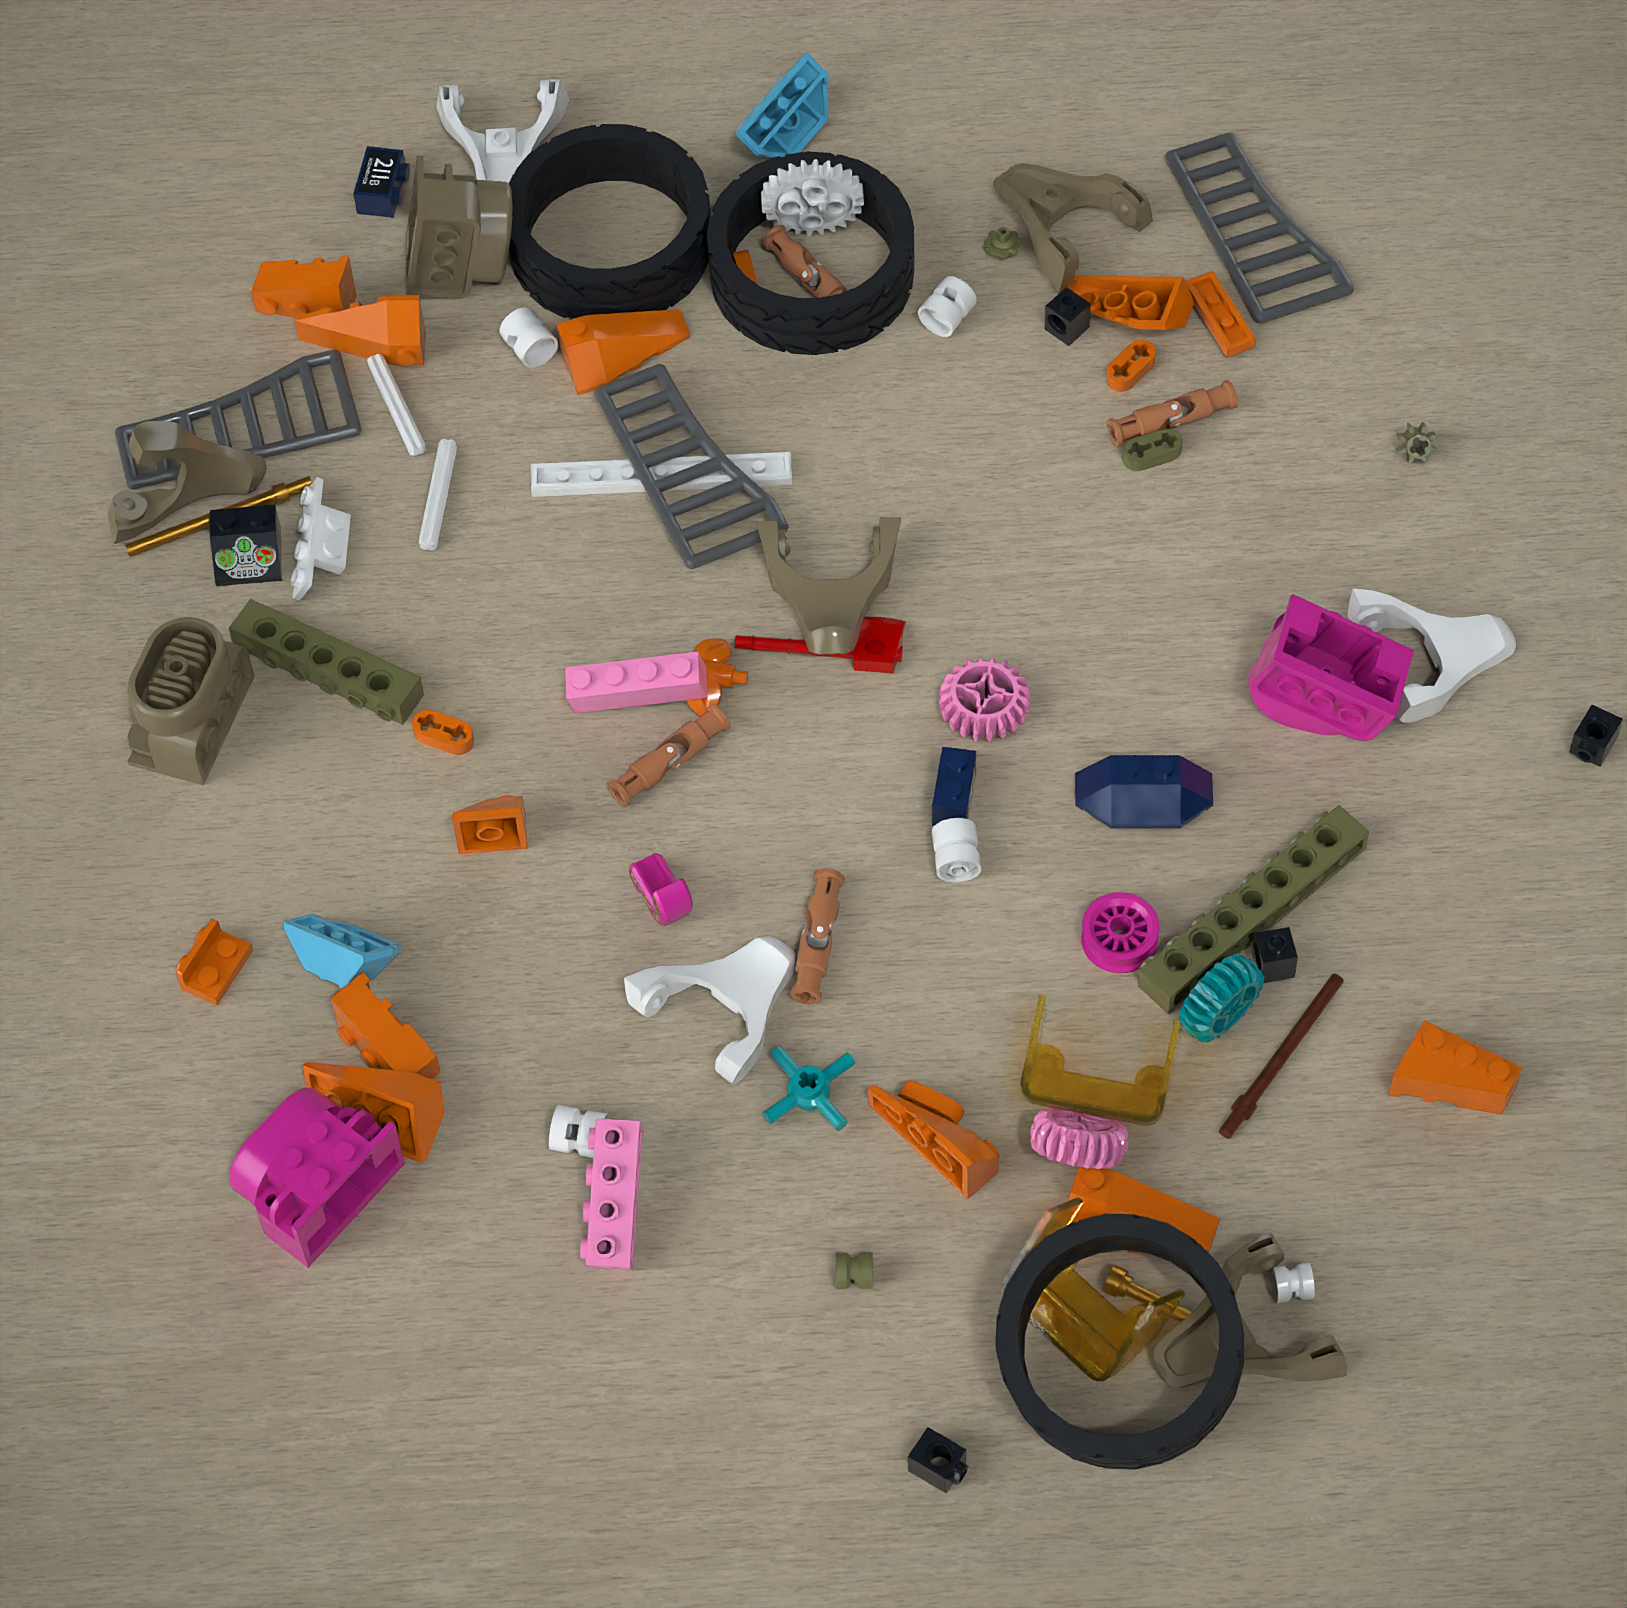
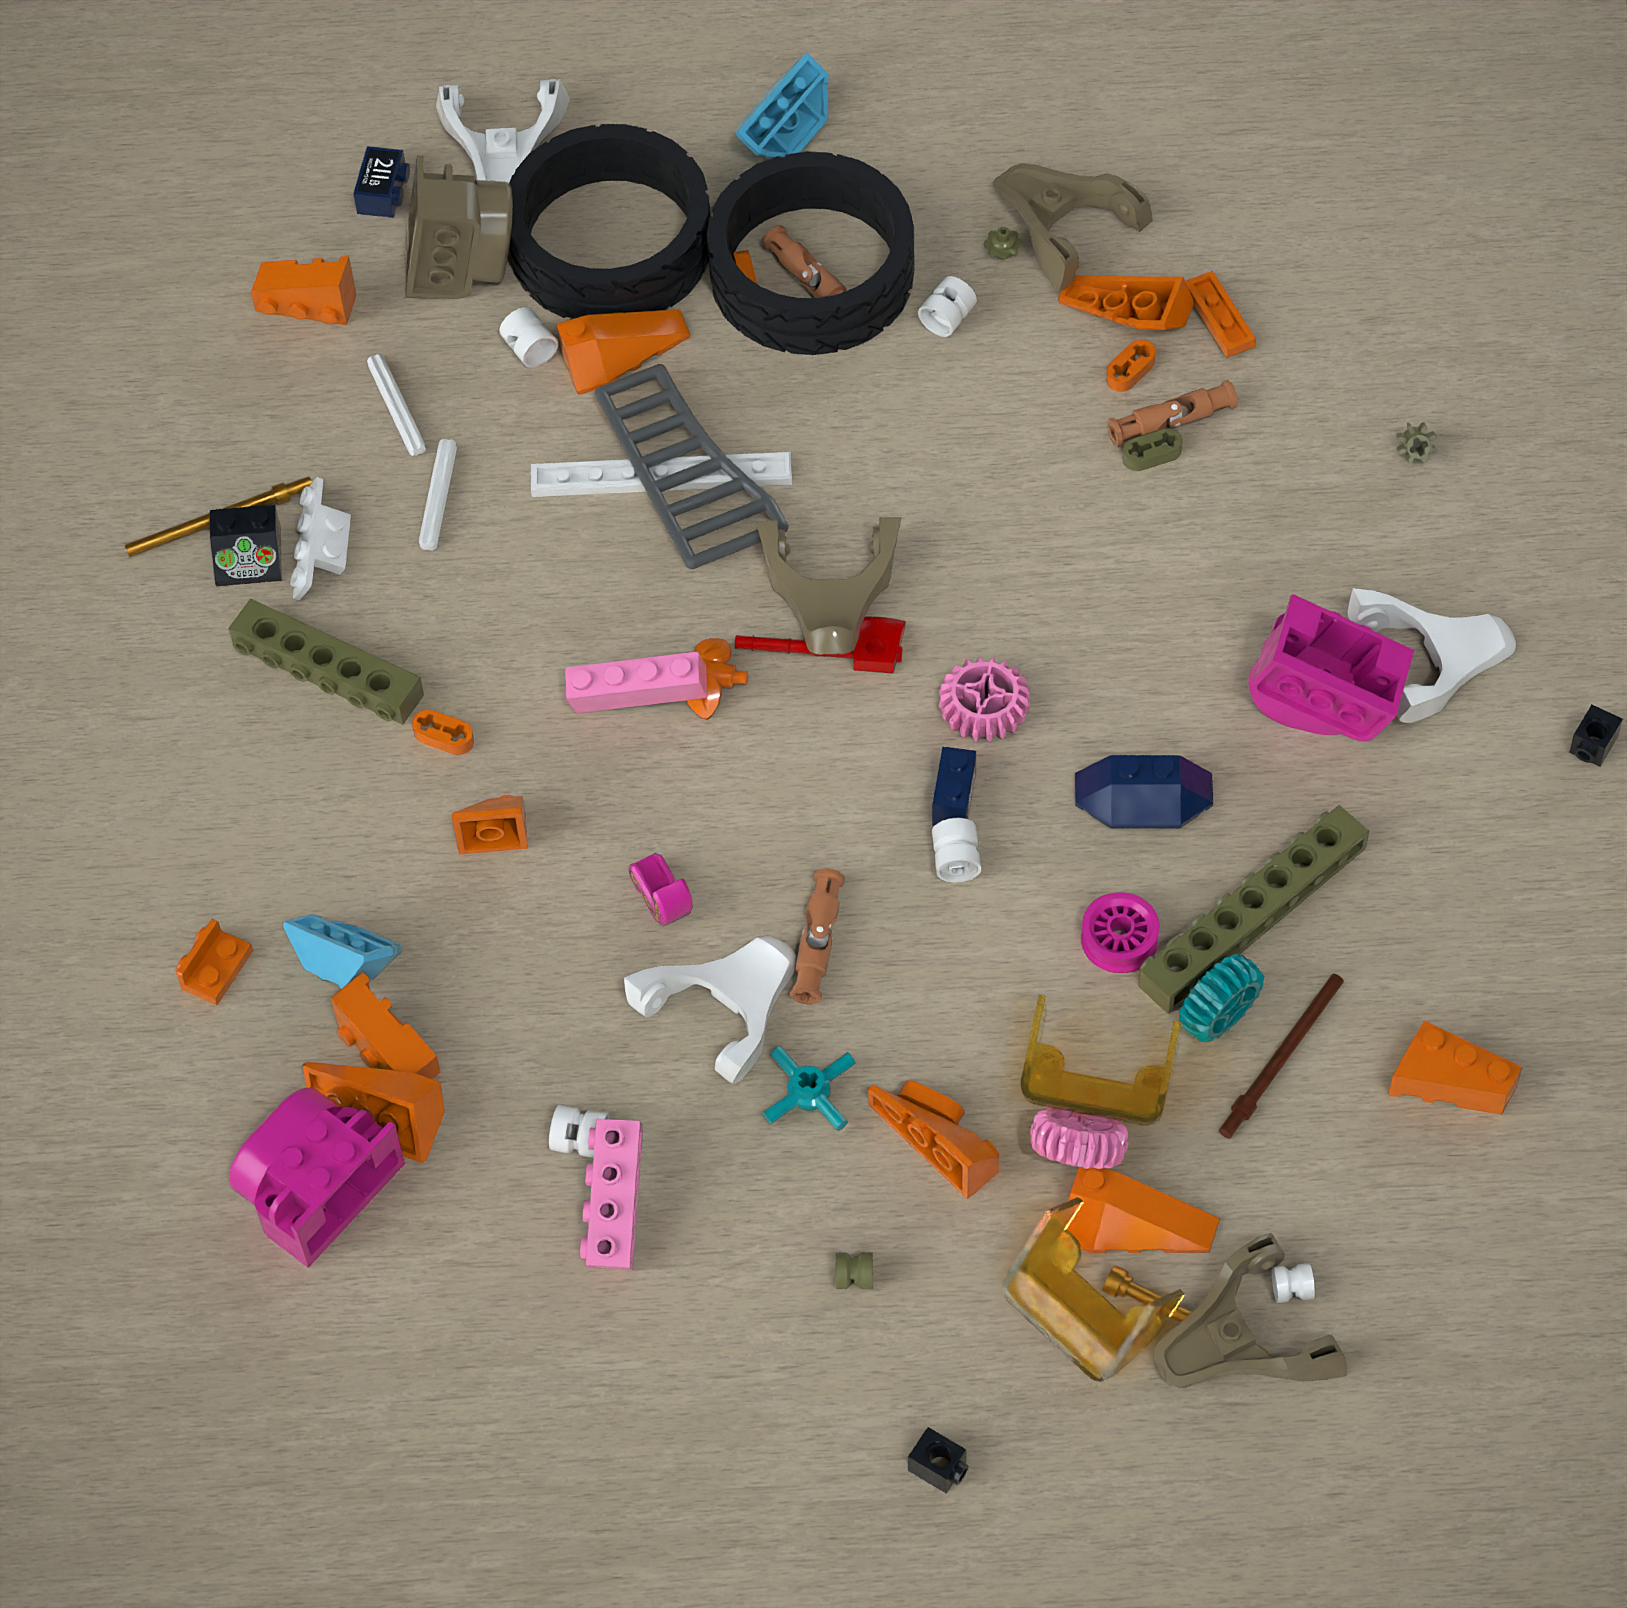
(185, 698): dark tan brick -> none
(204, 472): dark tan animal -> none
(245, 397): dark grey bar -> none
(387, 327): orange wedge -> none
(652, 767): nougat piece -> none
(812, 197): white gear -> none
(1067, 316): black brick -> none
(1087, 1239): black tyre -> none
(1267, 204): dark grey bar -> none
(1275, 954): black brick -> none

